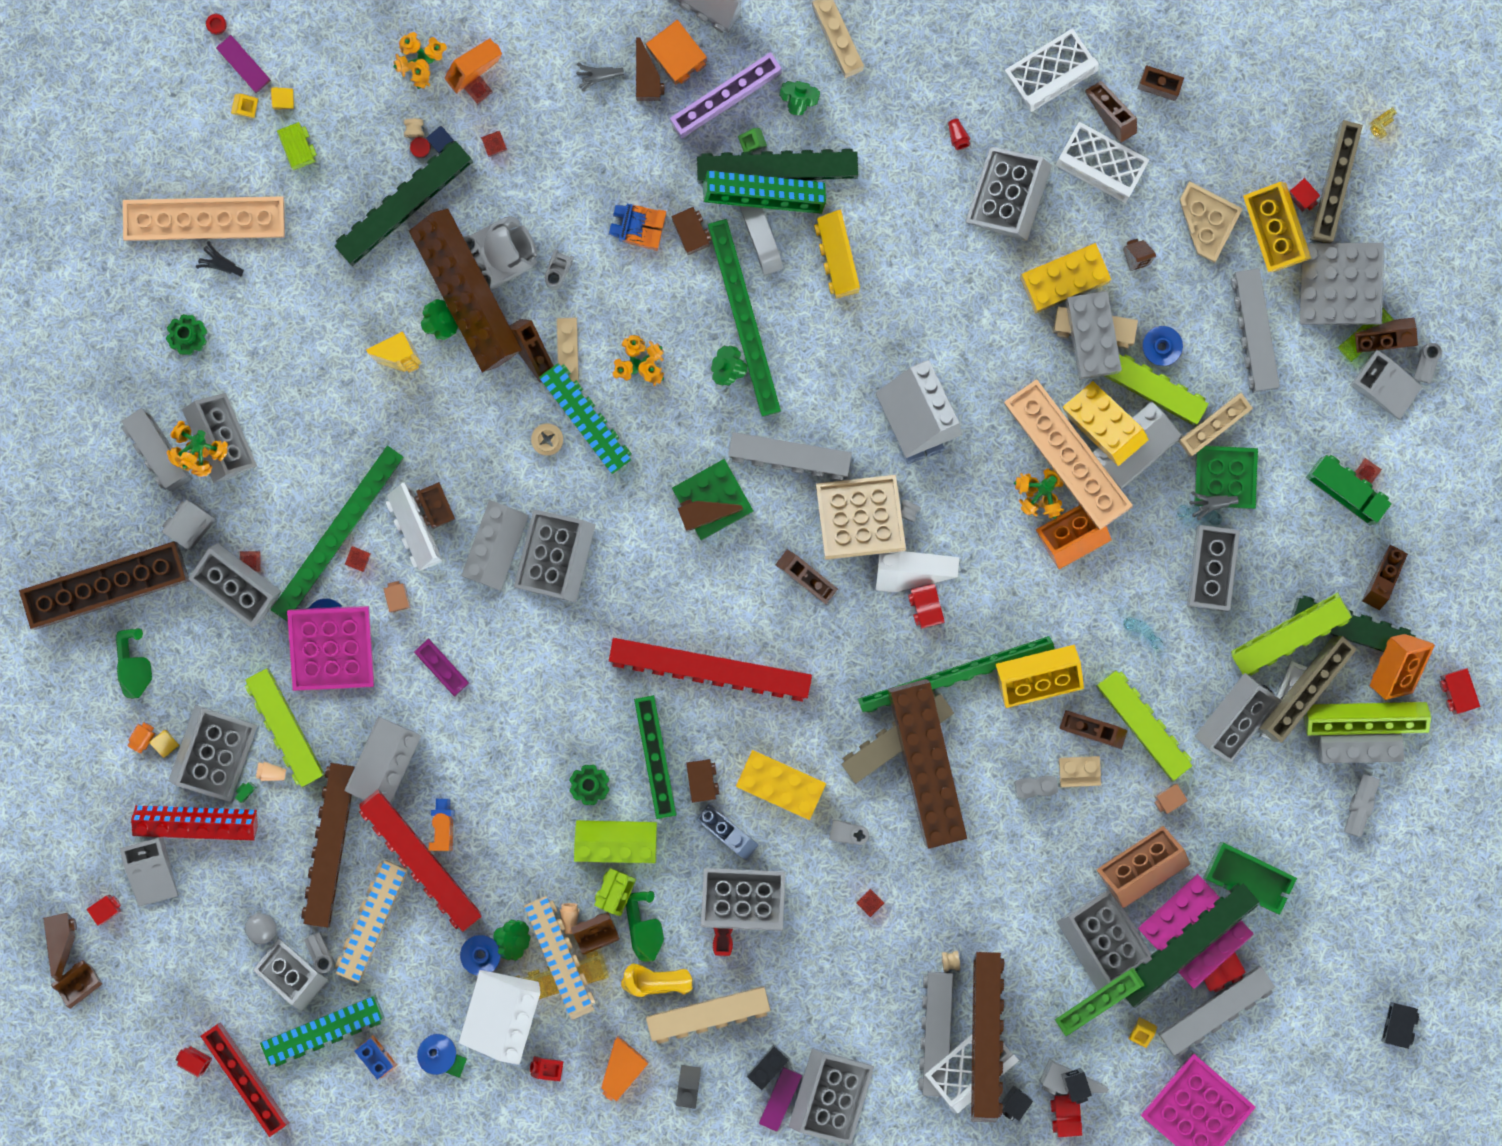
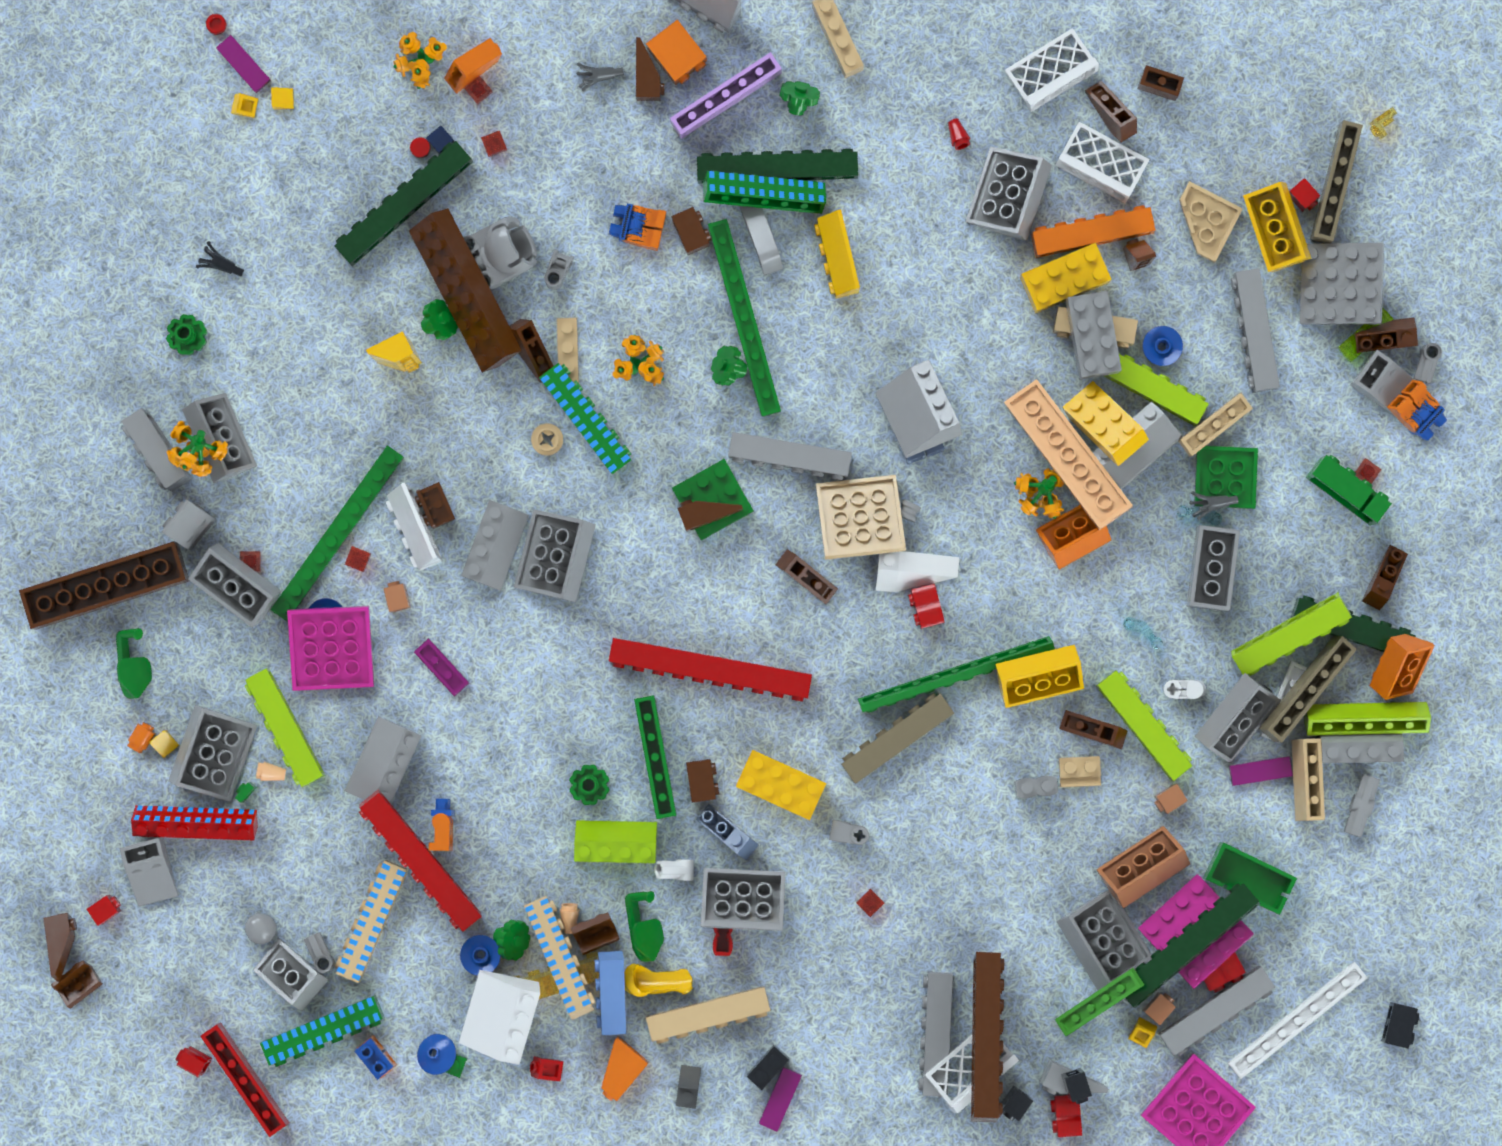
(203, 218): light nougat plate -> none
(296, 145): lime brick -> none
(329, 847): reddish brown brick -> none
(413, 128): tan wheel -> none
(611, 993): none -> medium blue brick
(614, 891): lime brick -> none
(679, 869): none -> white piece
(752, 140): bright green slope -> none
(831, 1096): light grey slope -> none
(927, 763): reddish brown brick -> none
(950, 961): tan wheel -> none
(1099, 230): none -> orange brick
(1159, 1007): none -> nougat brick
(1175, 690): none -> white piece
(1260, 771): none -> magenta tile
(1297, 1020): none -> white tile
(1308, 779): none -> tan brick
(1418, 410): none -> hips
(1459, 691): red brick -> none

